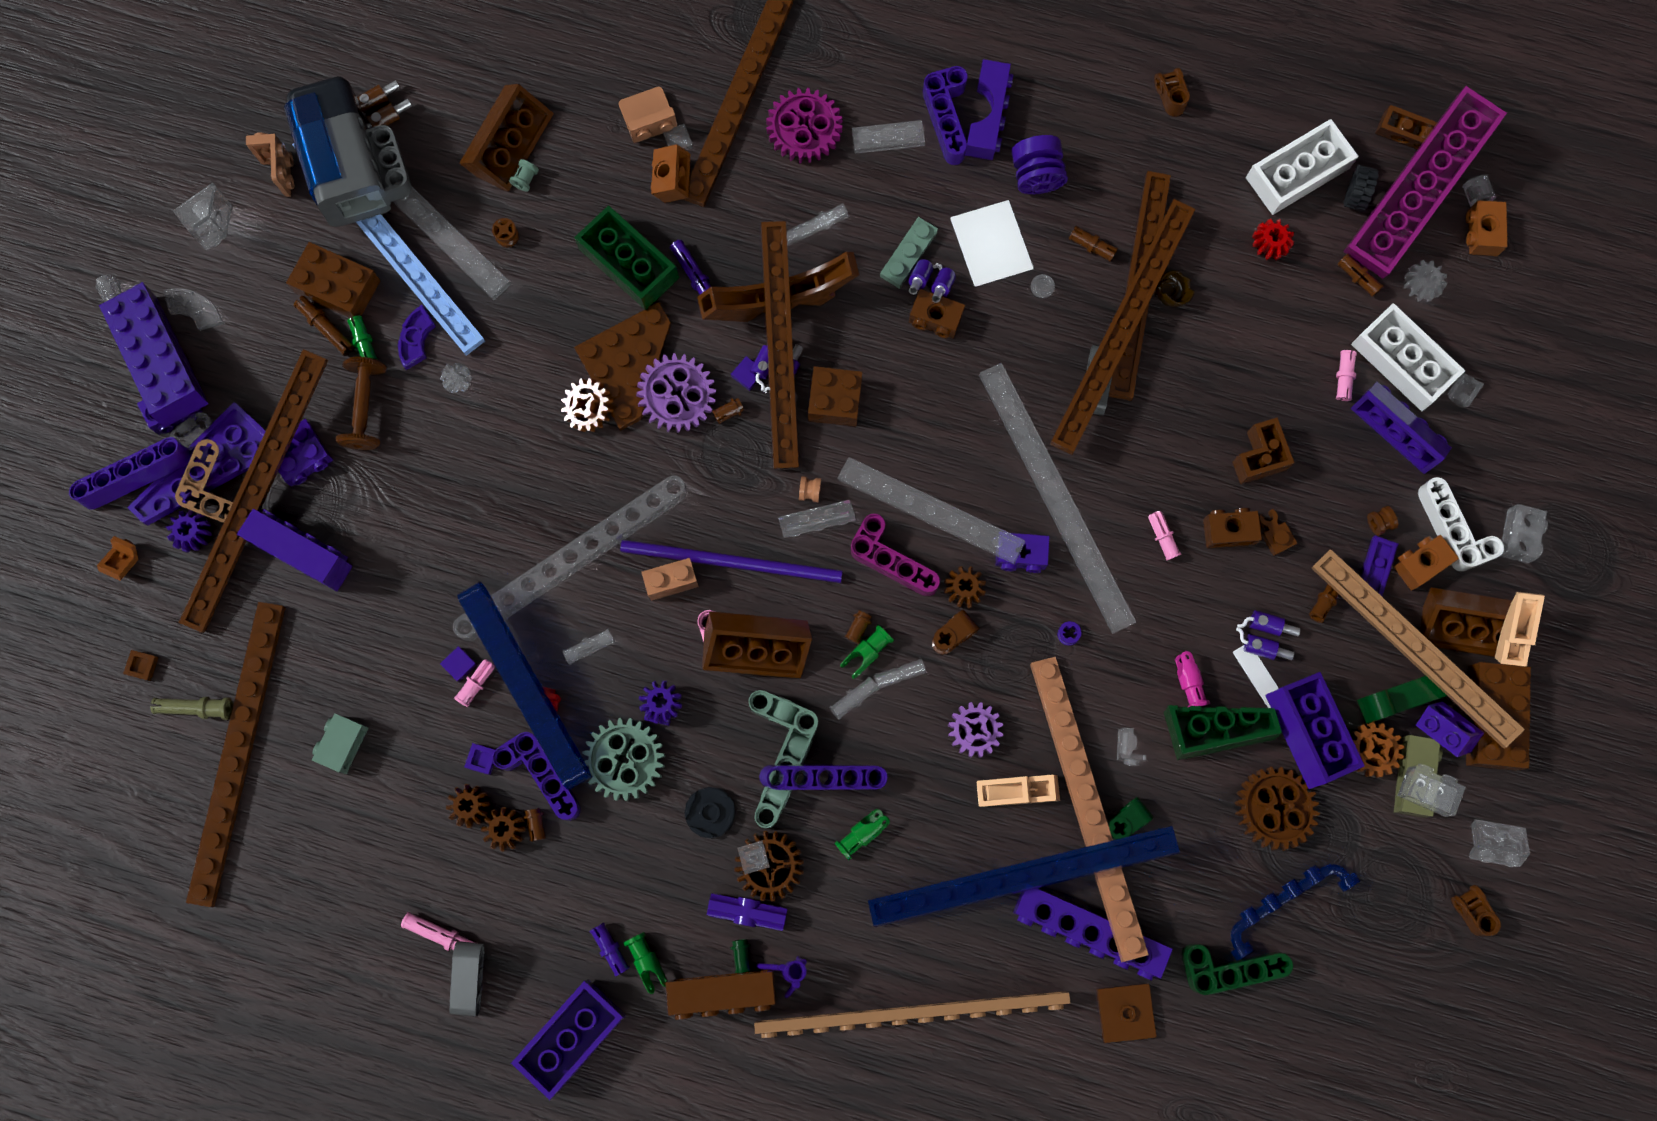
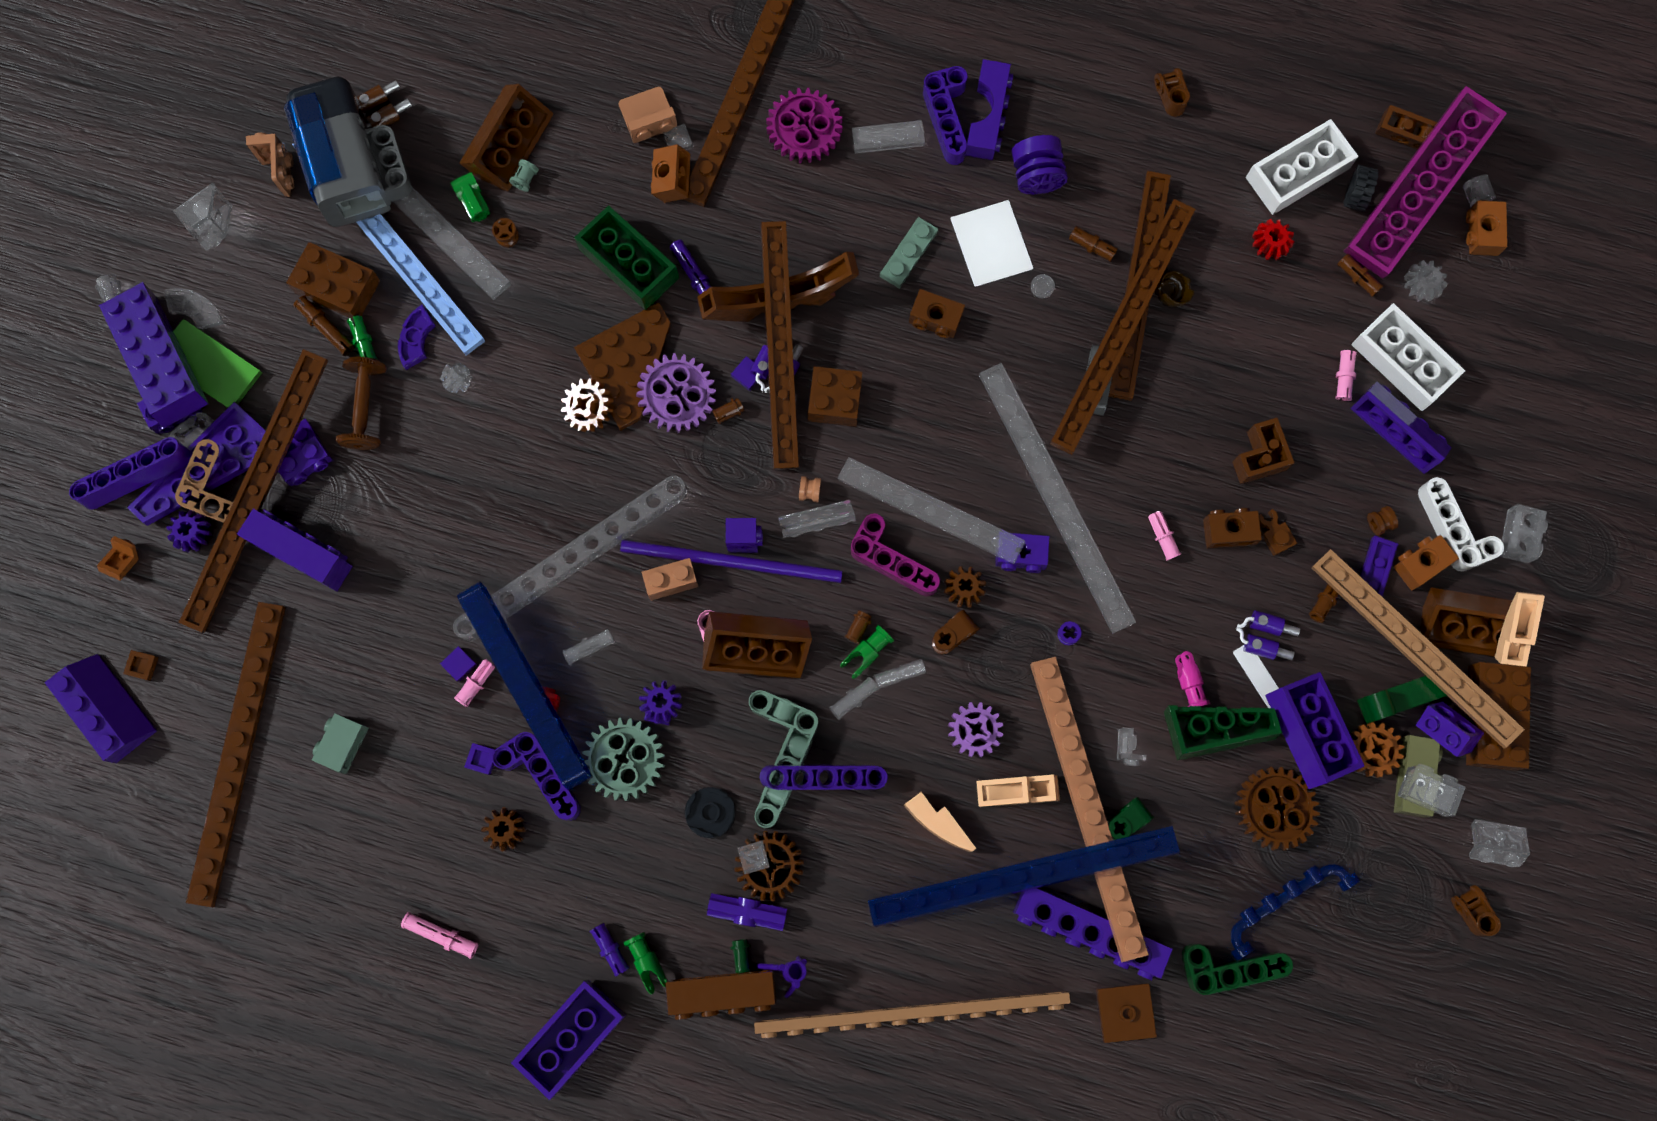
(101, 708): none -> dark purple slope
(203, 707): olive pin -> none
(216, 368): none -> bright green tile
(465, 816): reddish brown gear -> none
(466, 978): dark grey beam -> none
(469, 193): none -> green piece
(535, 824): reddish brown pin -> none
(743, 535): none -> dark purple brick
(822, 221): clear pin -> none
(862, 833): green piece -> none
(939, 823): none -> light nougat slope
(941, 285): dark purple piece -> none
(1464, 390): clear brick -> none

